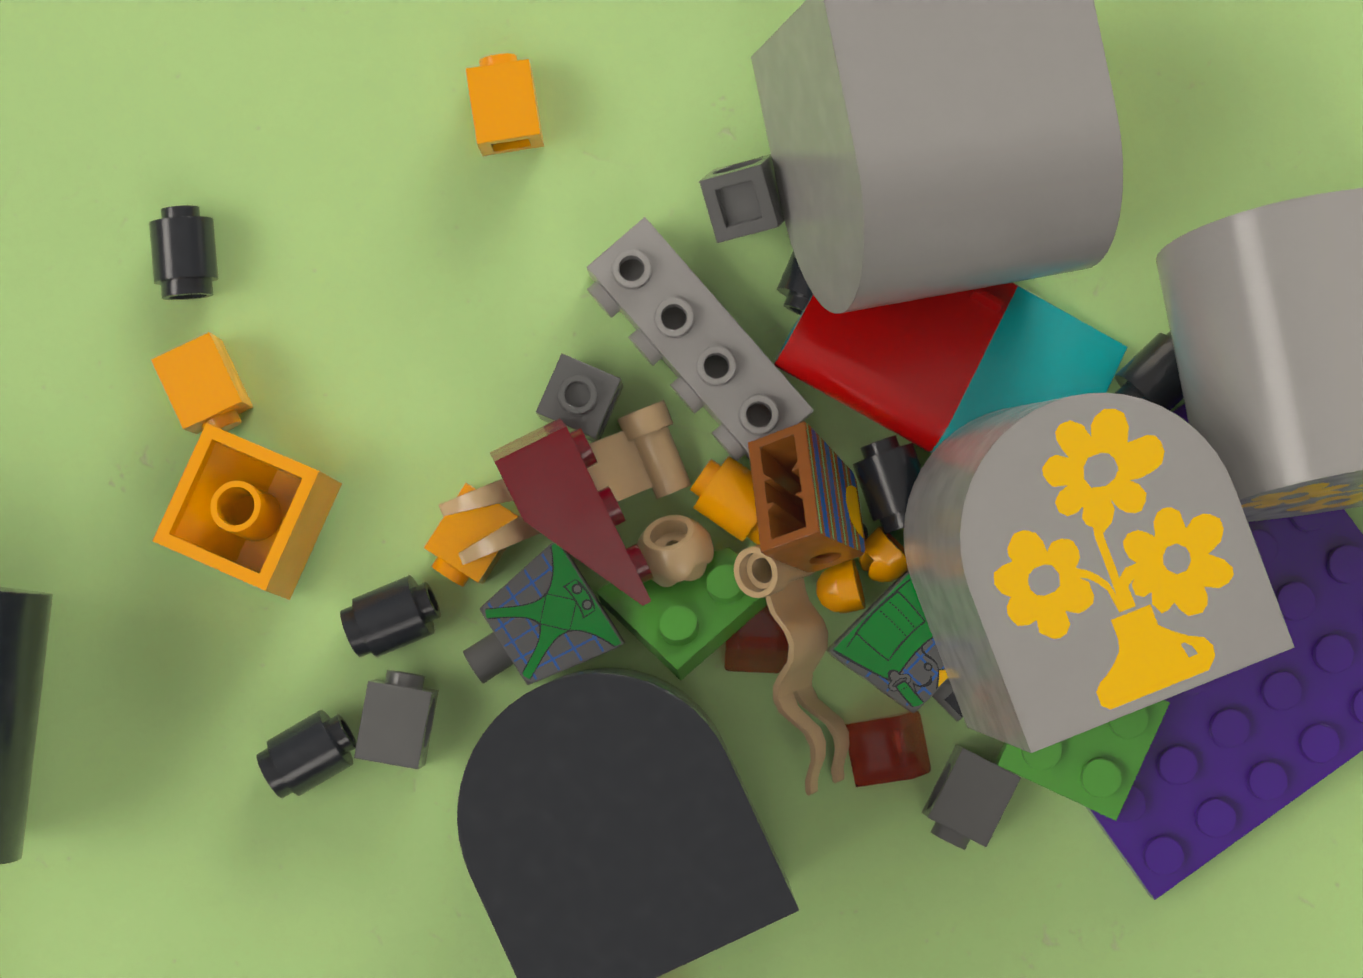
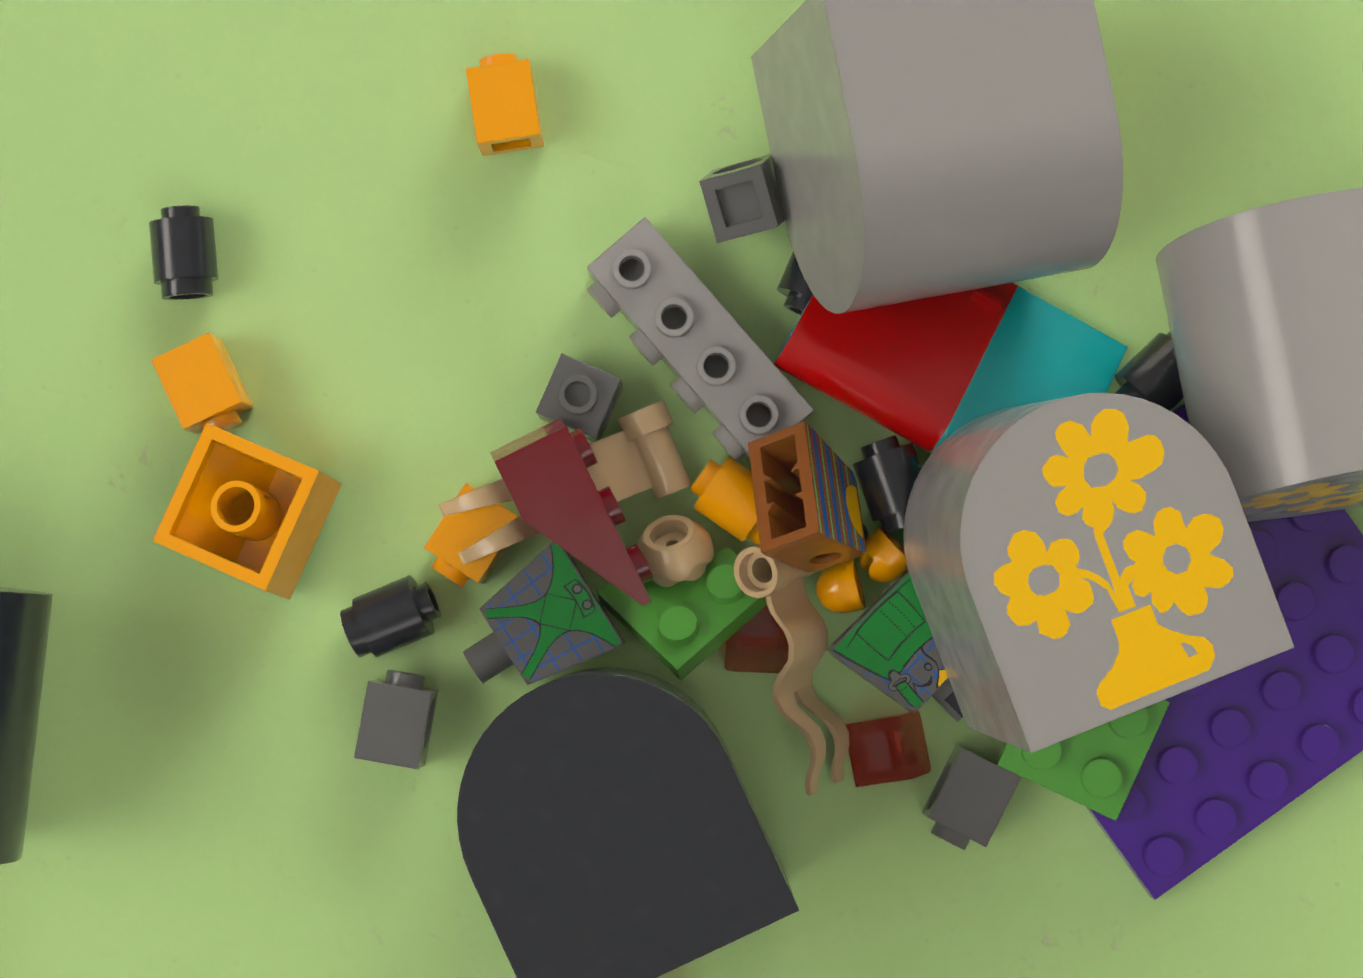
(307, 754): black brick -> none

